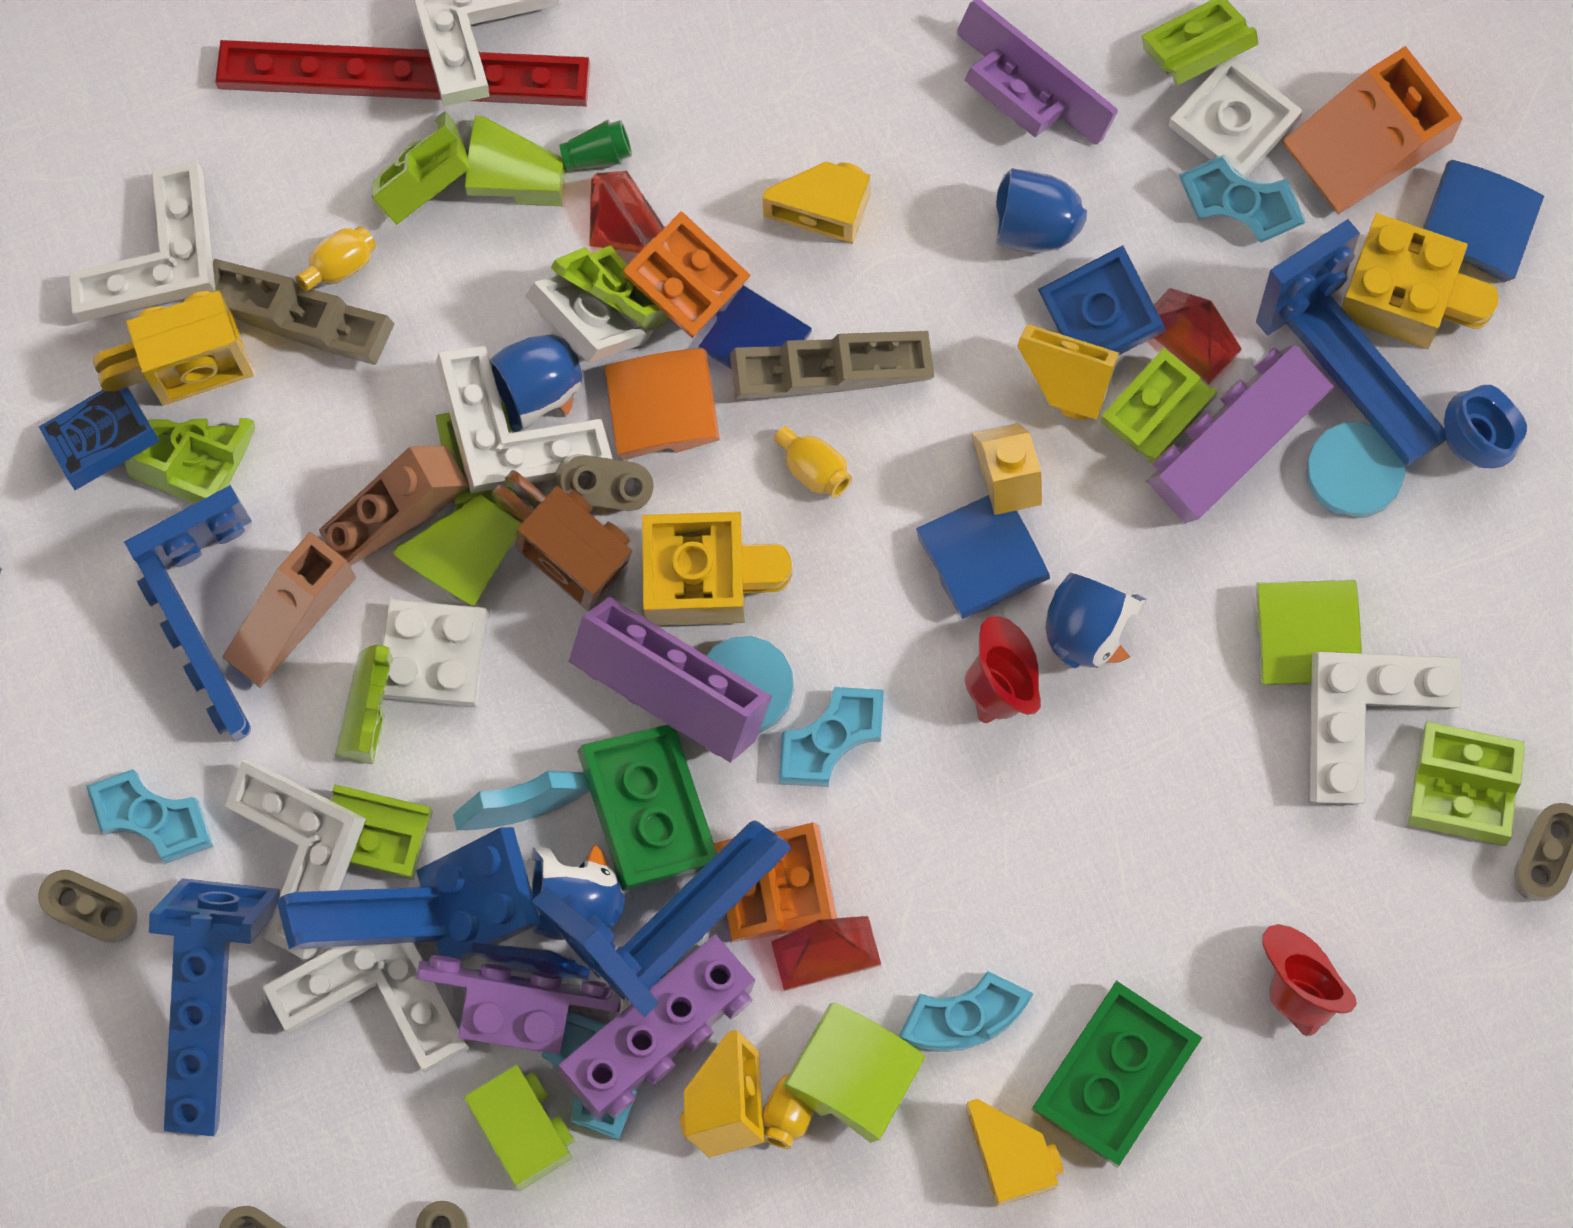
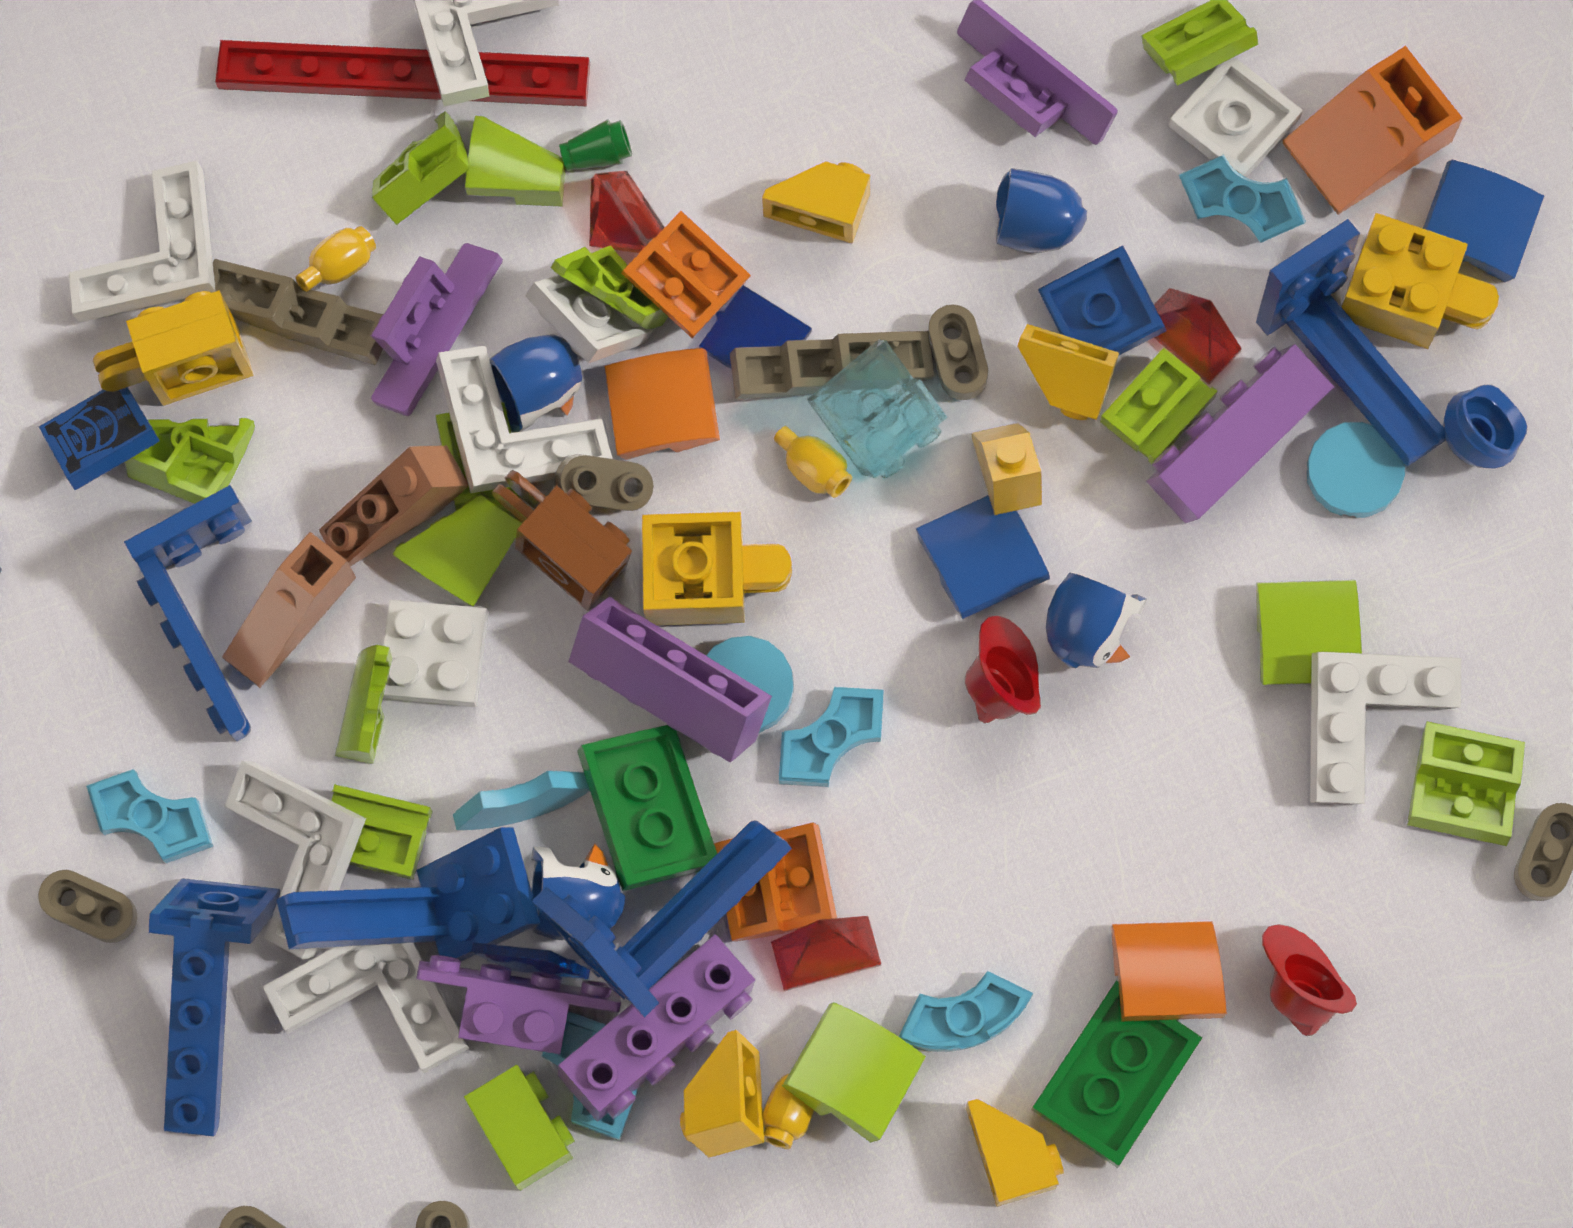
(427, 320): none -> medium lavender bracket
(878, 411): none -> clear light blue plate
(958, 354): none -> dark tan plate
(1168, 971): none -> orange slope

